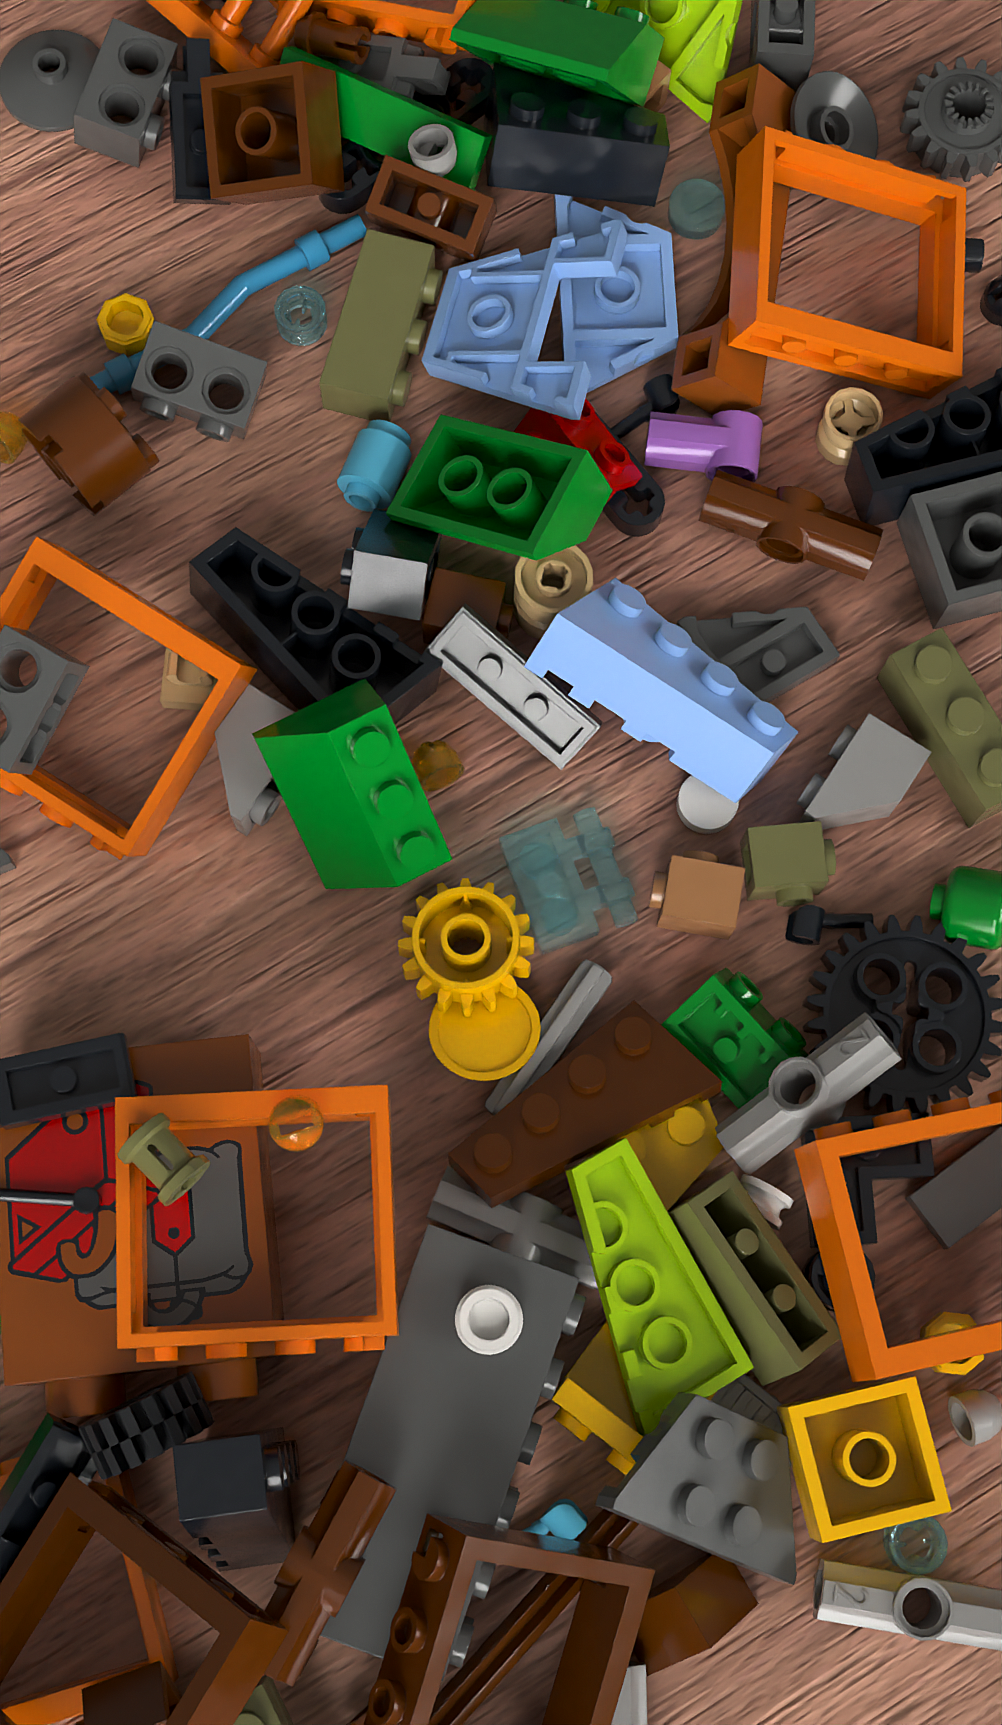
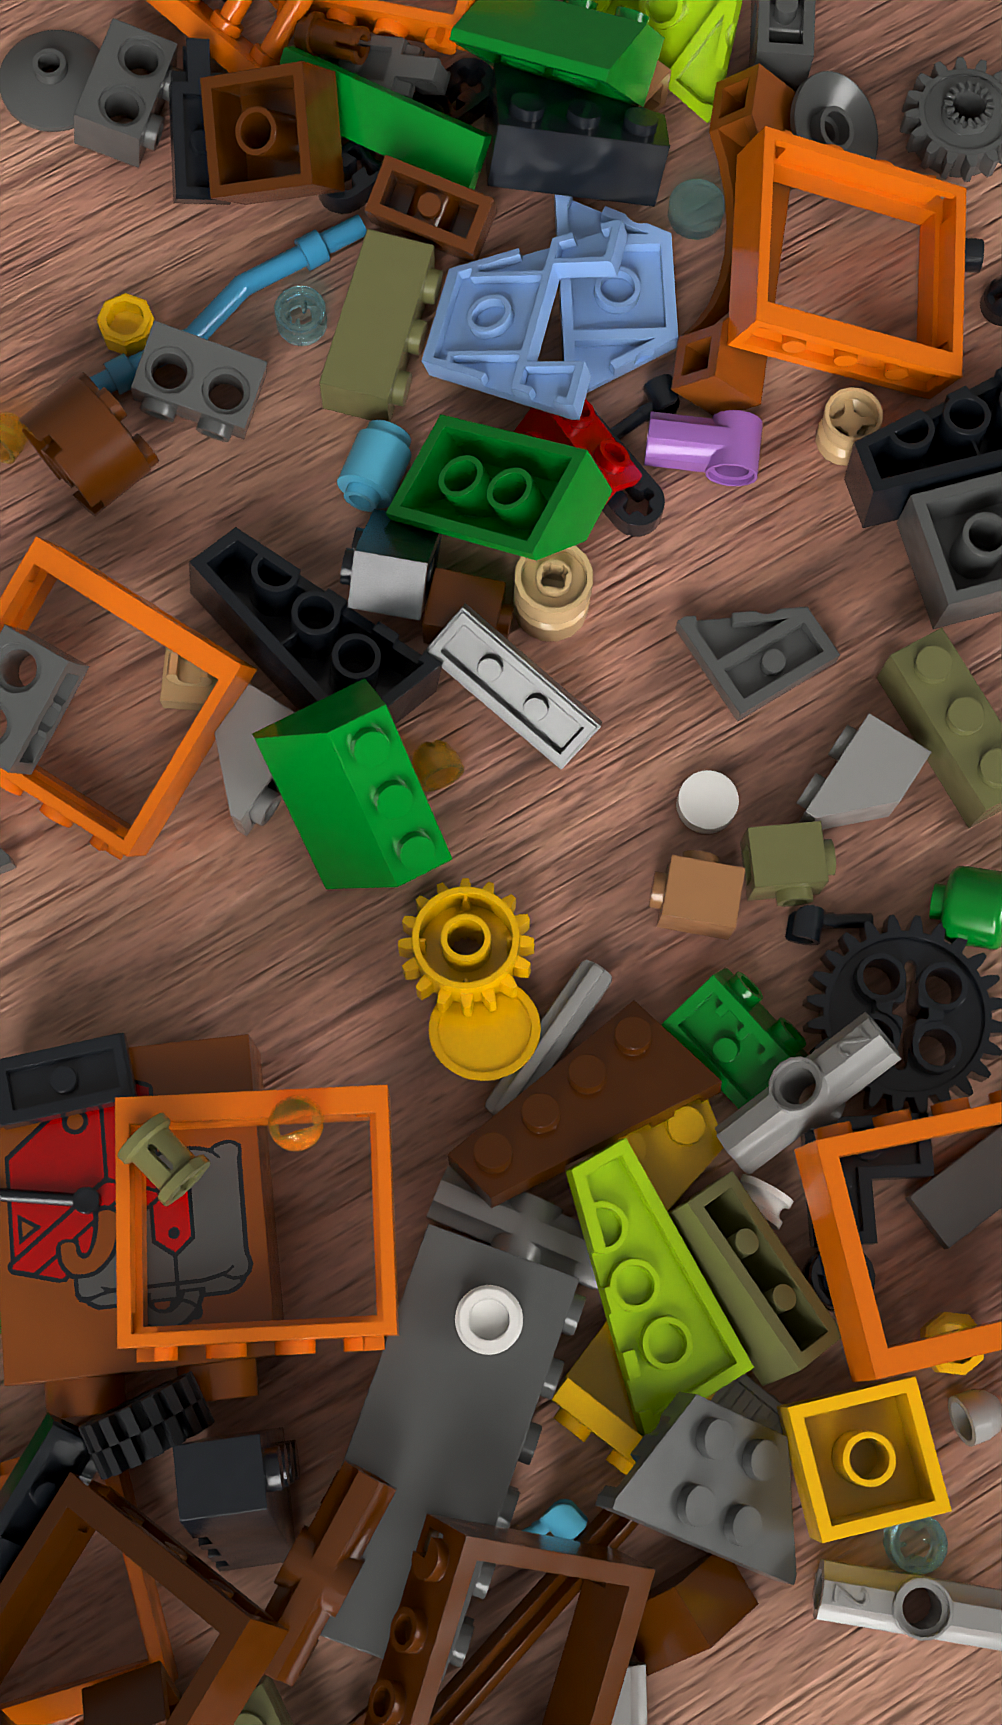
(424, 146): light grey hinge -> none
(551, 887): clear light blue plate -> none
(663, 688): light blue wedge -> none
(791, 525): reddish brown piece -> none

